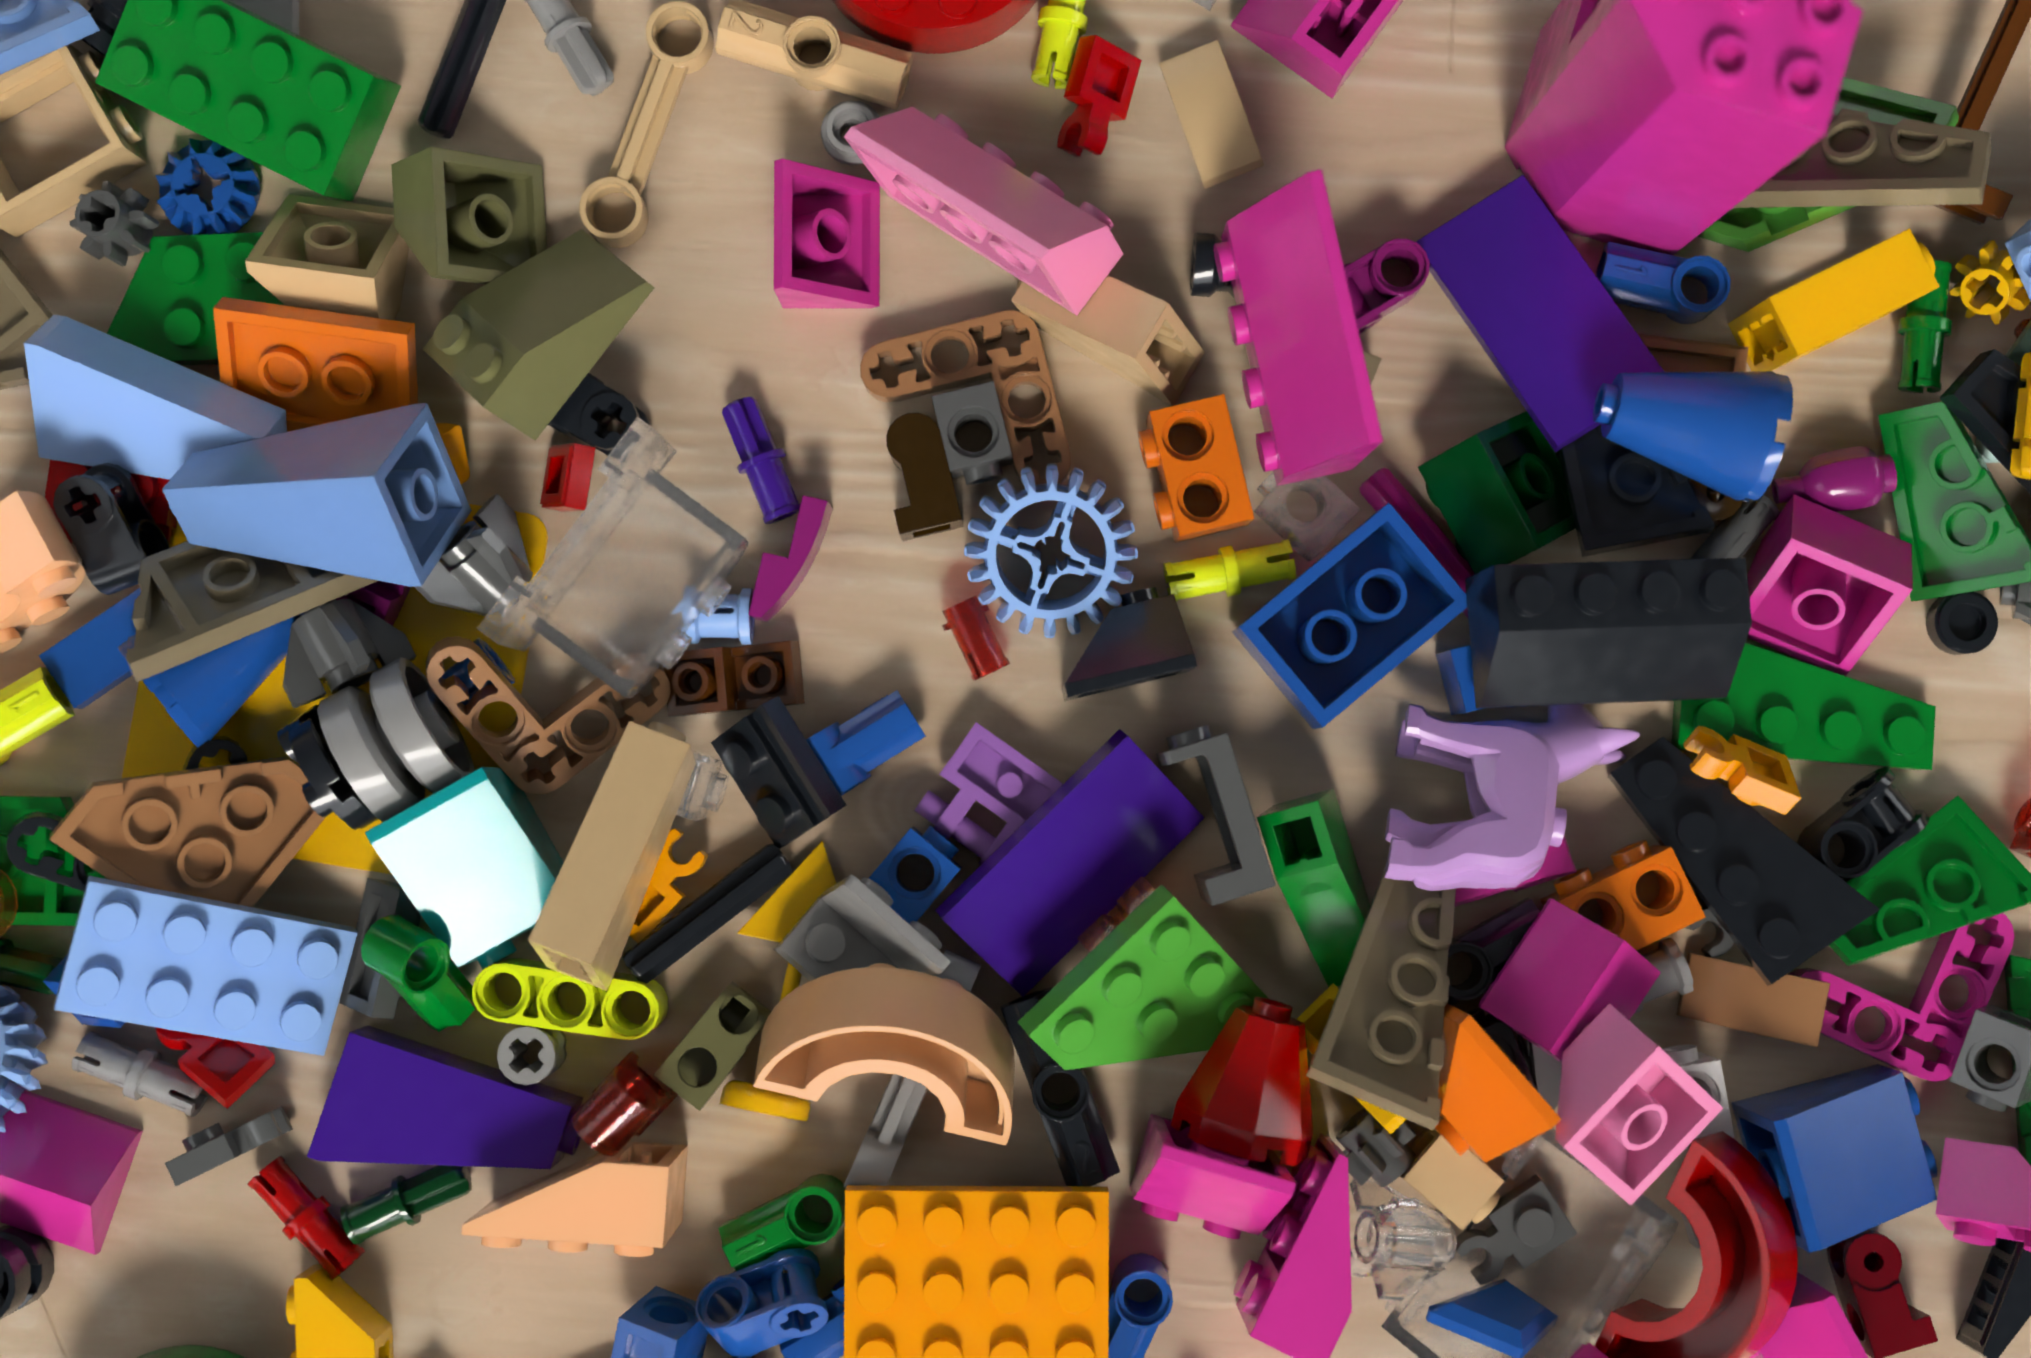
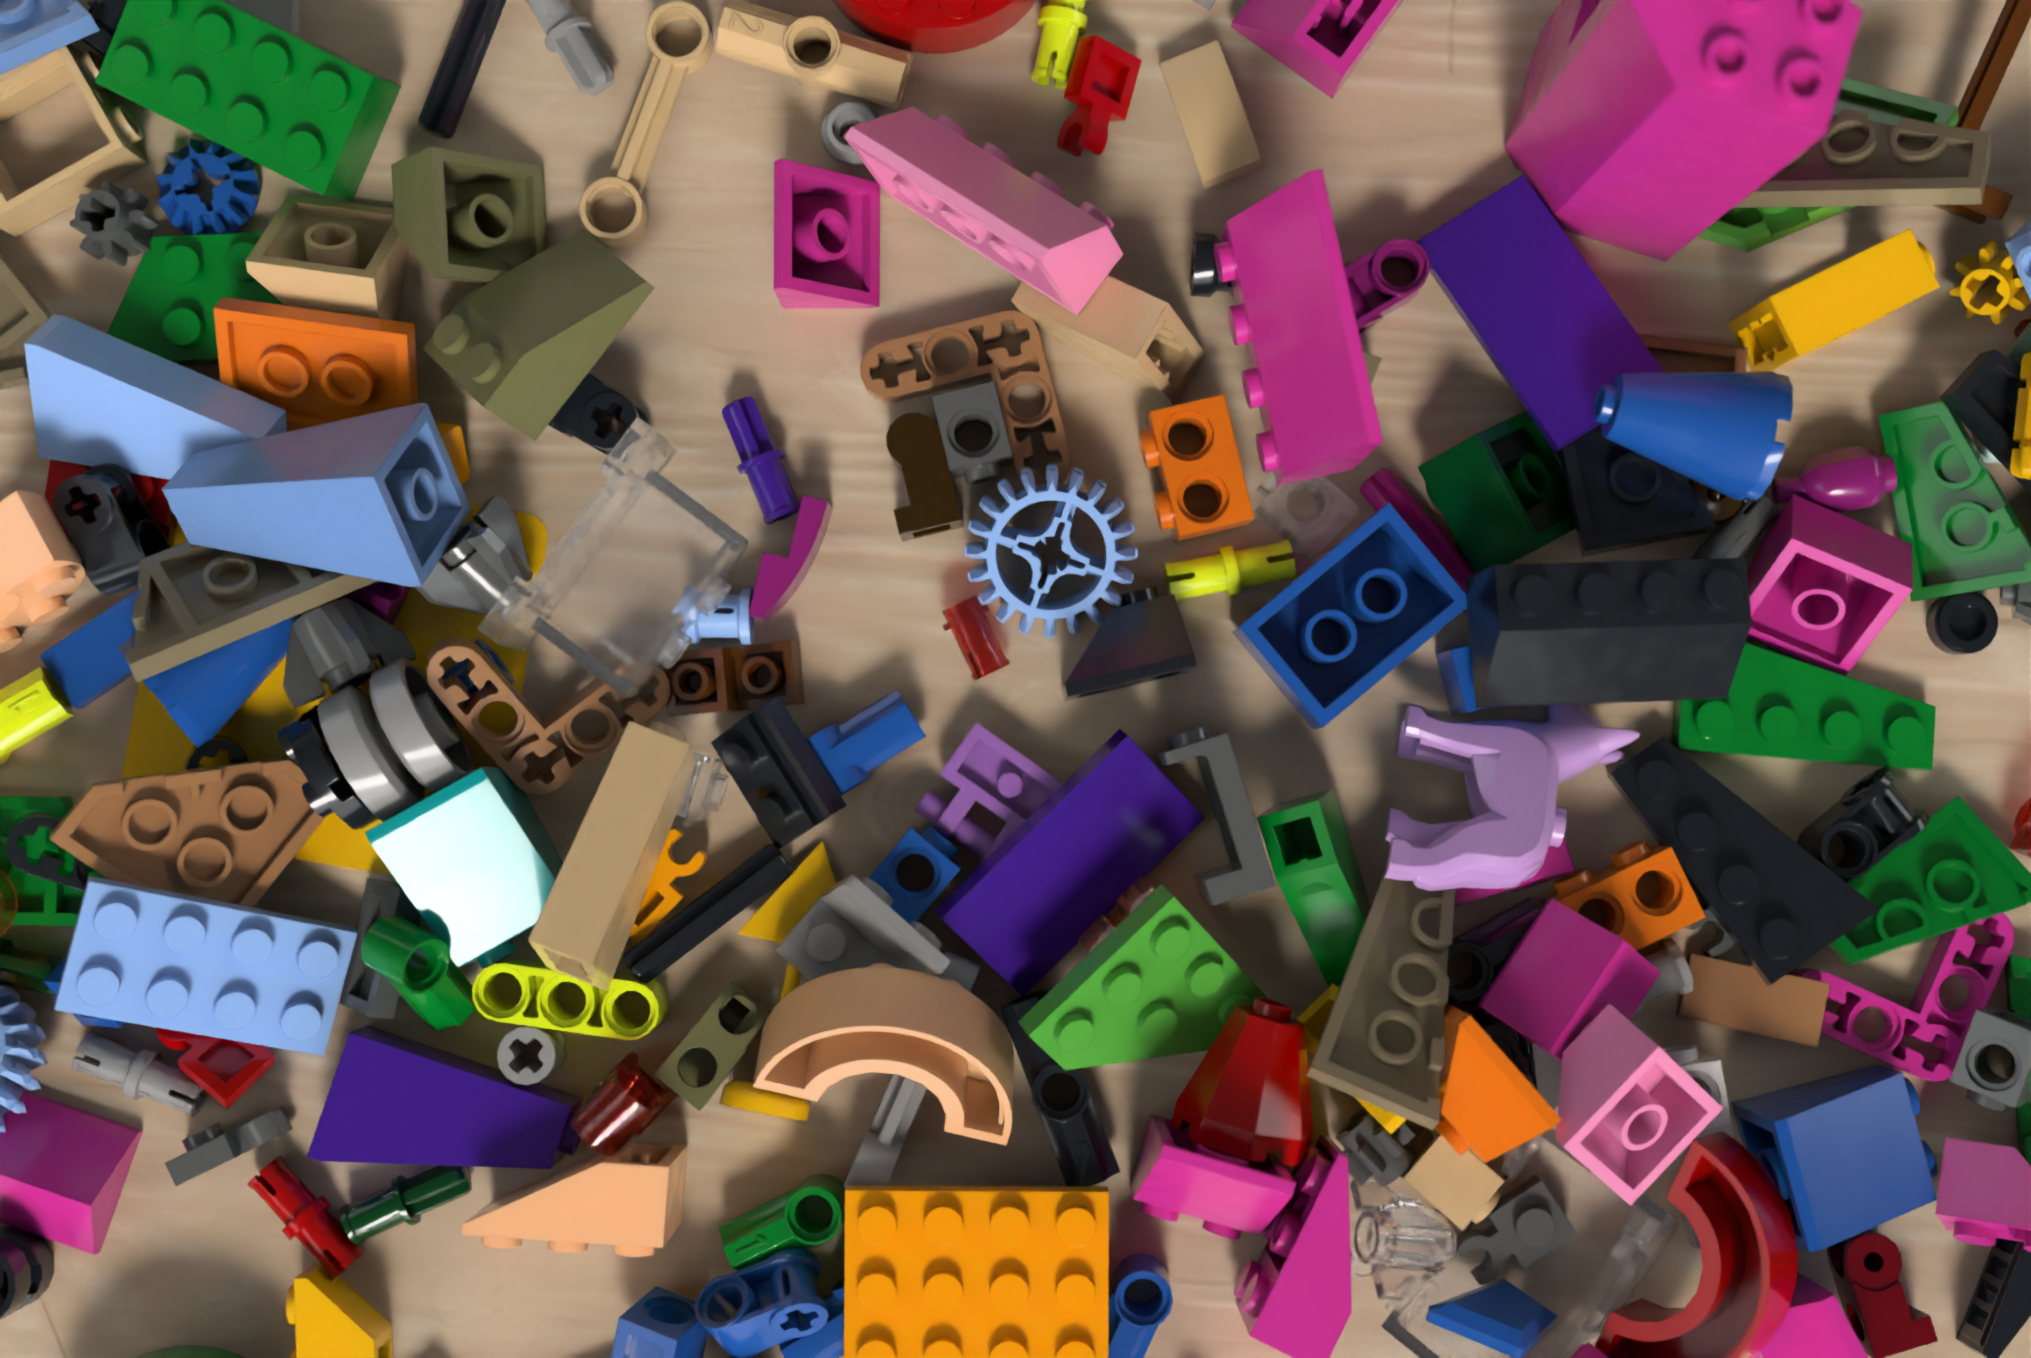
(567, 477): red tile -> none
(1654, 281): blue piece -> none
(1751, 770): light orange plate -> none
(1924, 336): green pin -> none

